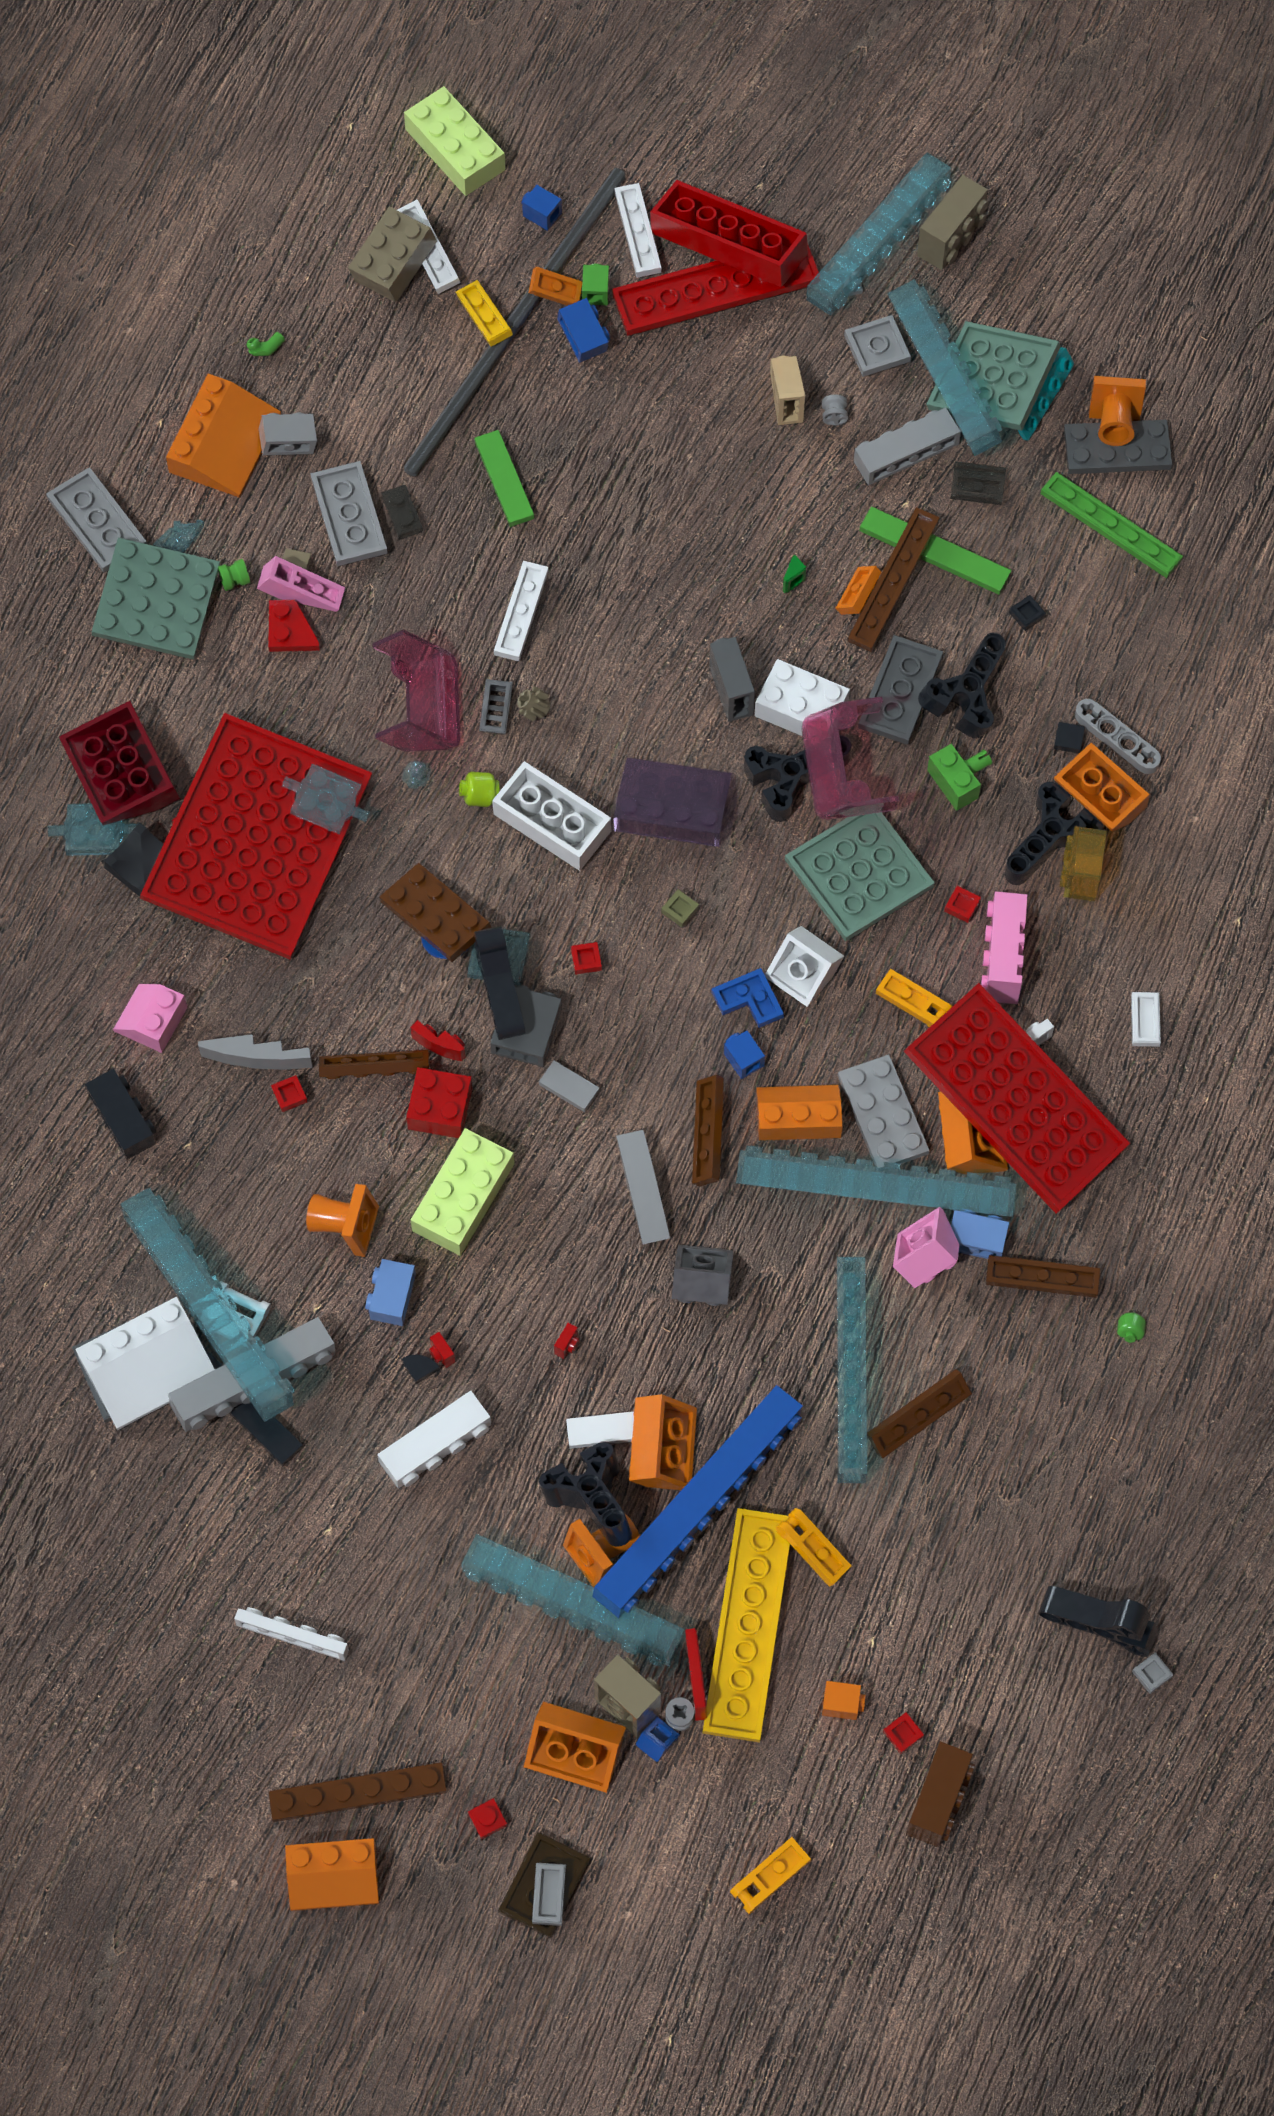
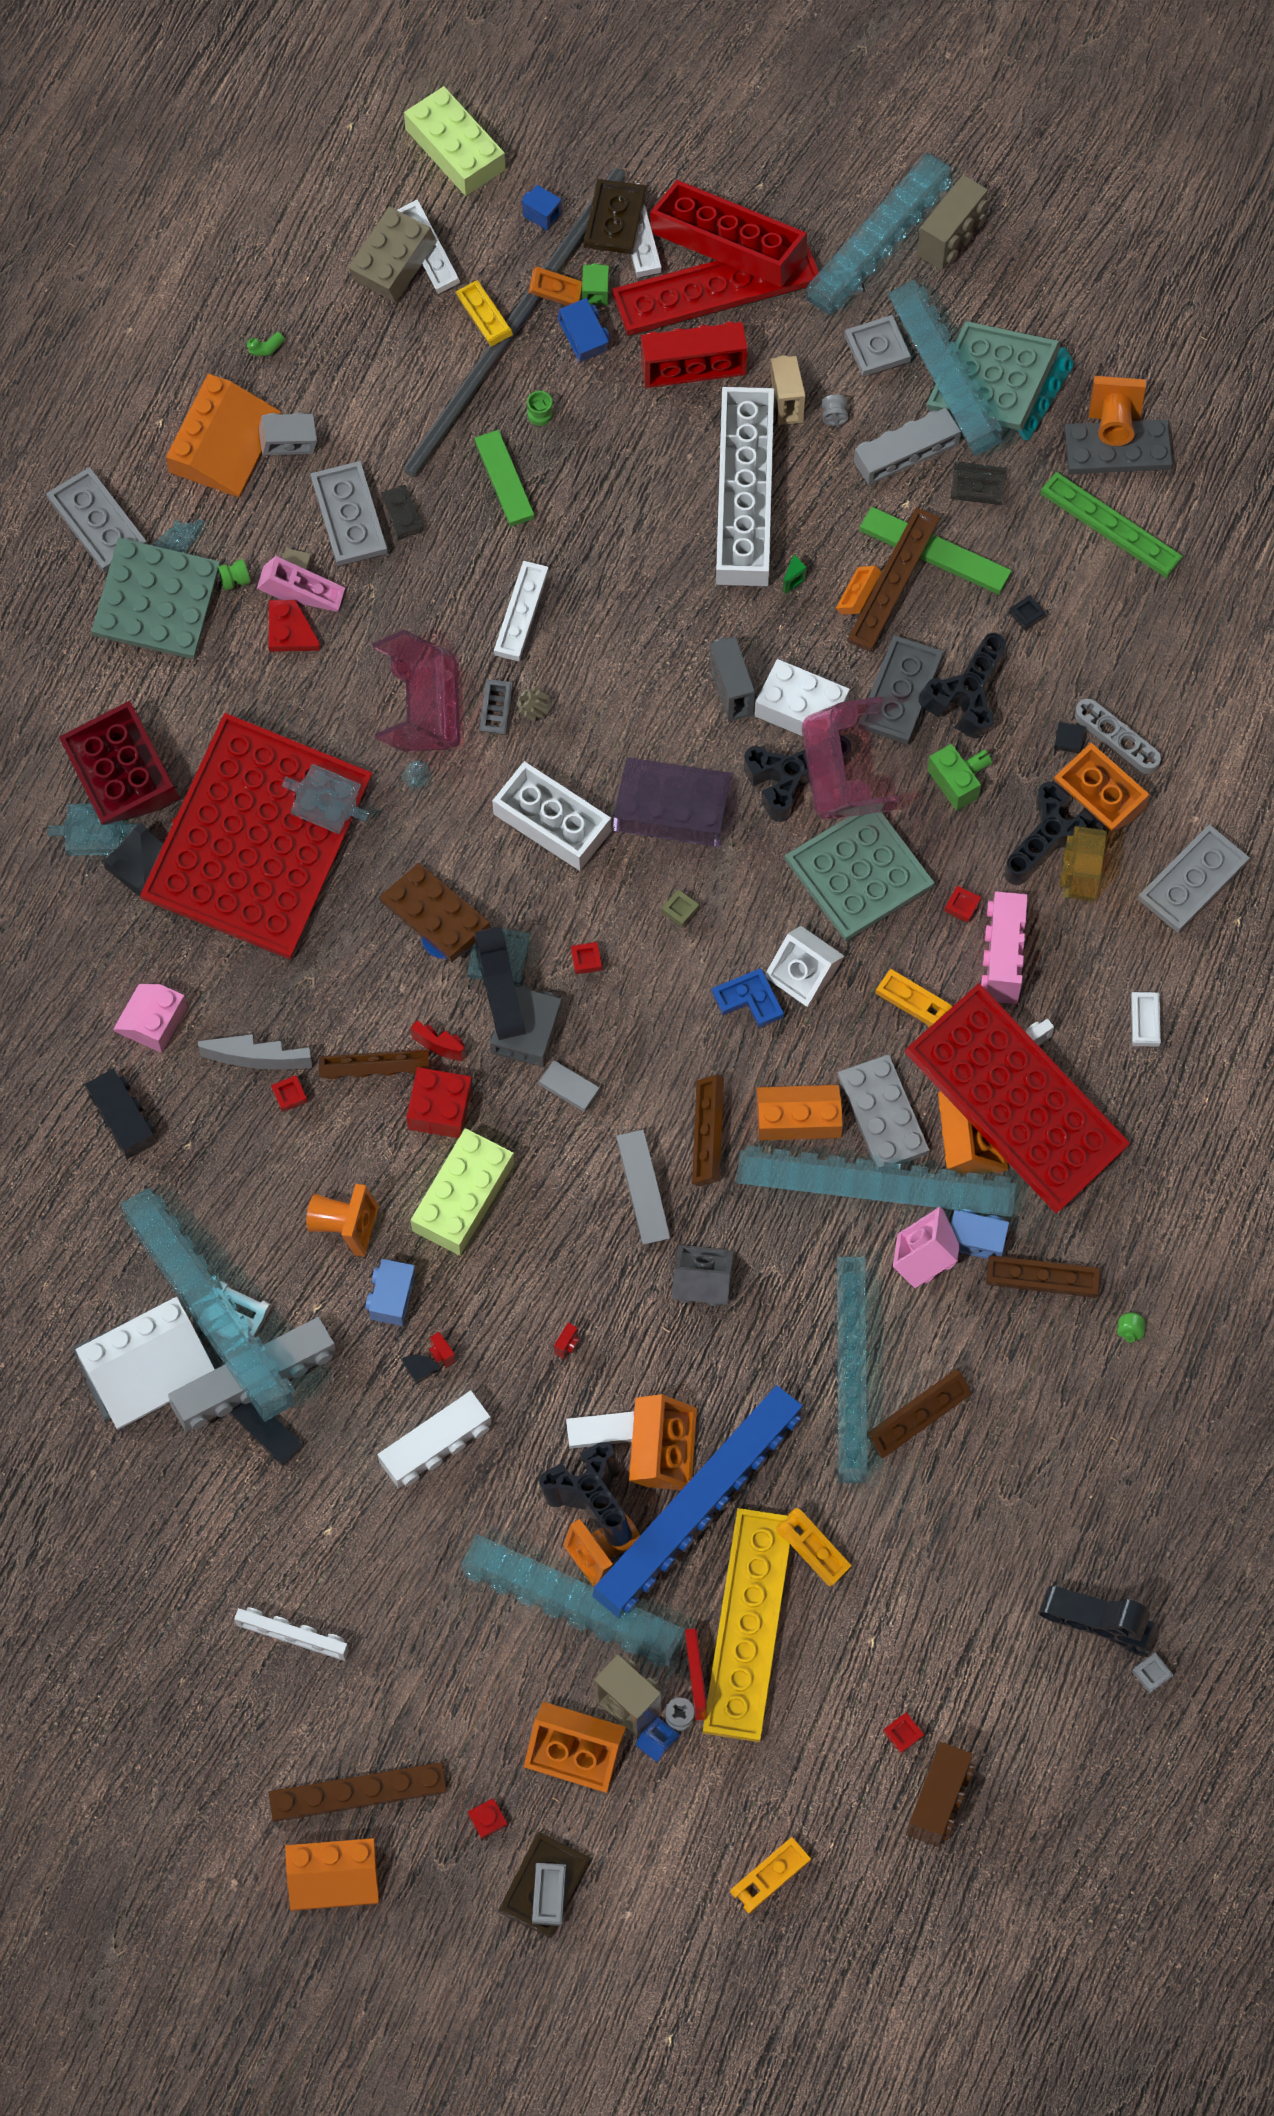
(479, 789): lime head -> none
(539, 408): none -> bright green wheel
(615, 216): none -> dark brown tile
(693, 354): none -> red brick
(743, 1054): blue brick -> none
(745, 486): none -> white brick
(842, 1700): orange brick -> none
(1193, 878): none -> light grey plate

